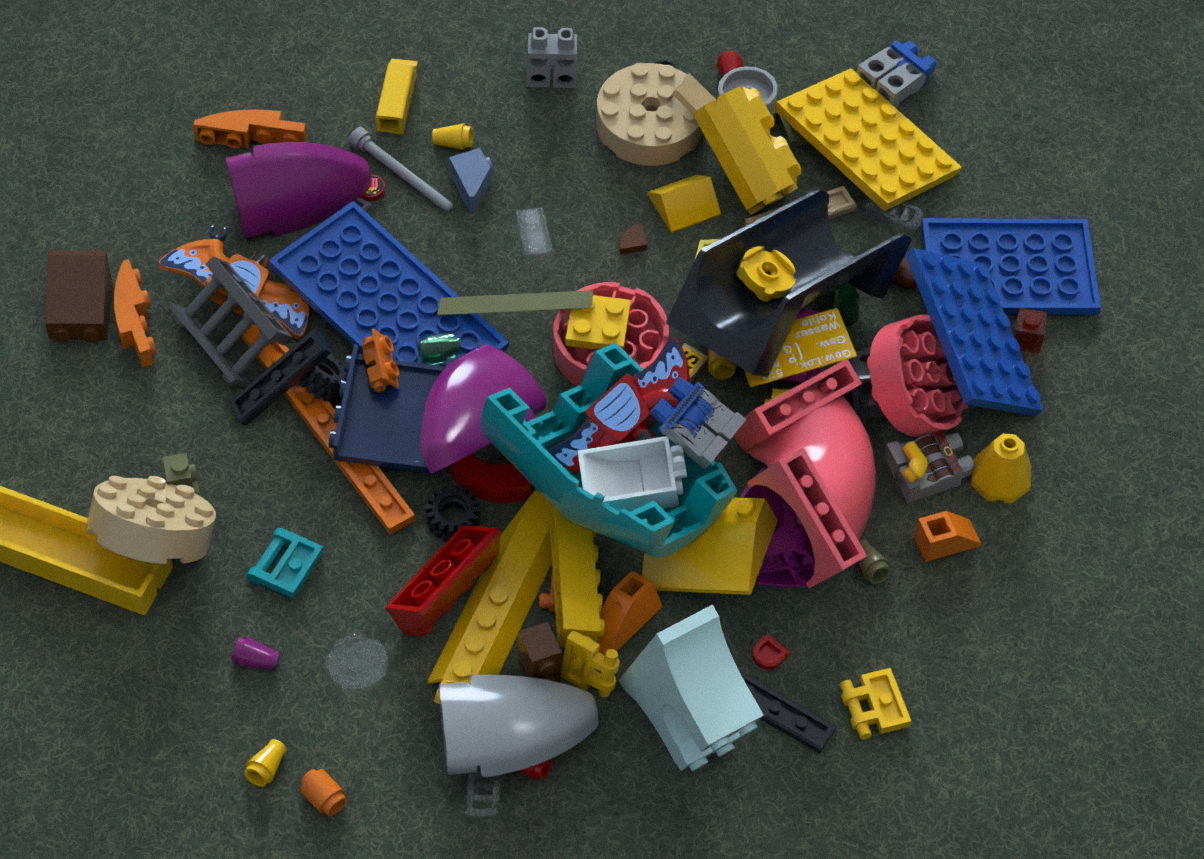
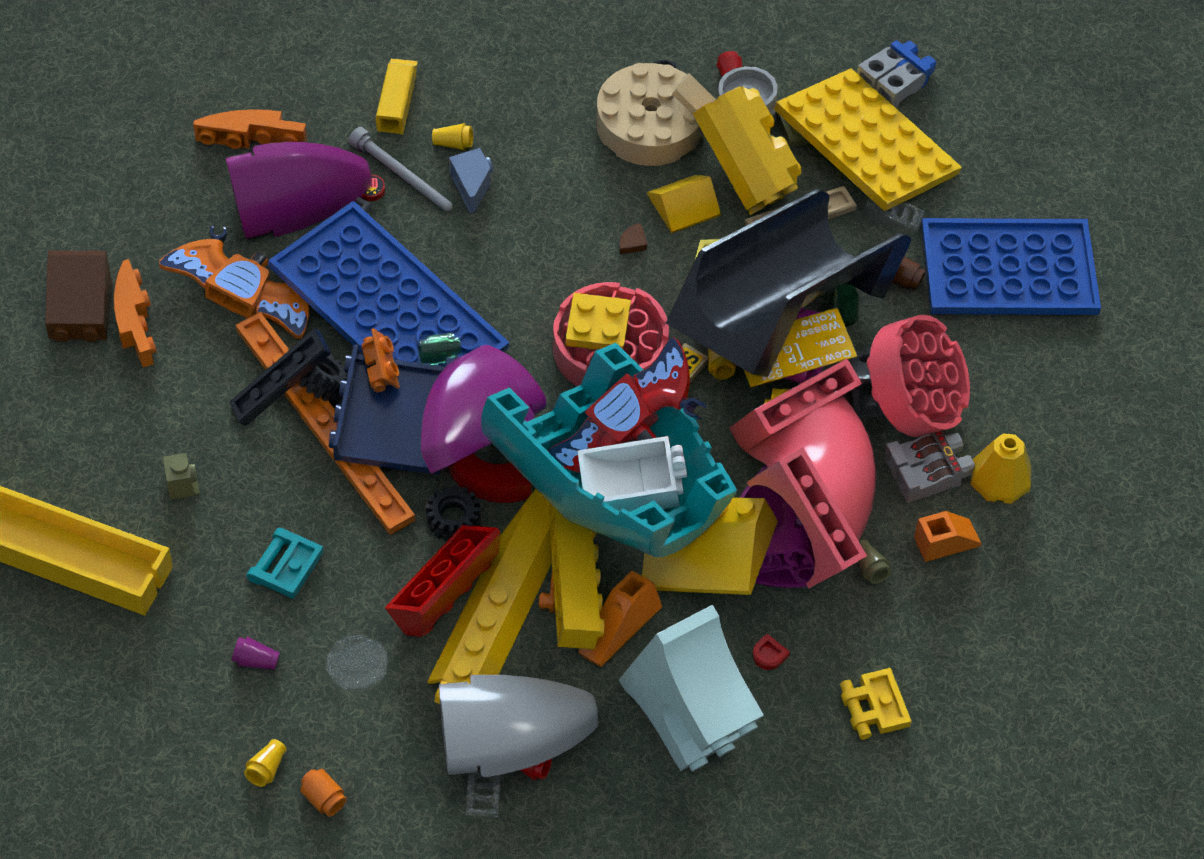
(151, 519): tan brick -> none
(254, 313): dark grey fence -> none
(515, 302): olive sticker -> none
(534, 240): clear brick -> none
(539, 653): reddish brown brick -> none
(552, 51): light grey hips -> none
(581, 660): yellow plate -> none
(697, 422): hips -> none
(753, 269): yellow plate -> none
(790, 716): black tile -> none
(918, 462): yellow arm -> none
(974, 333): blue plate -> none
(1030, 329): clear red brick -> none

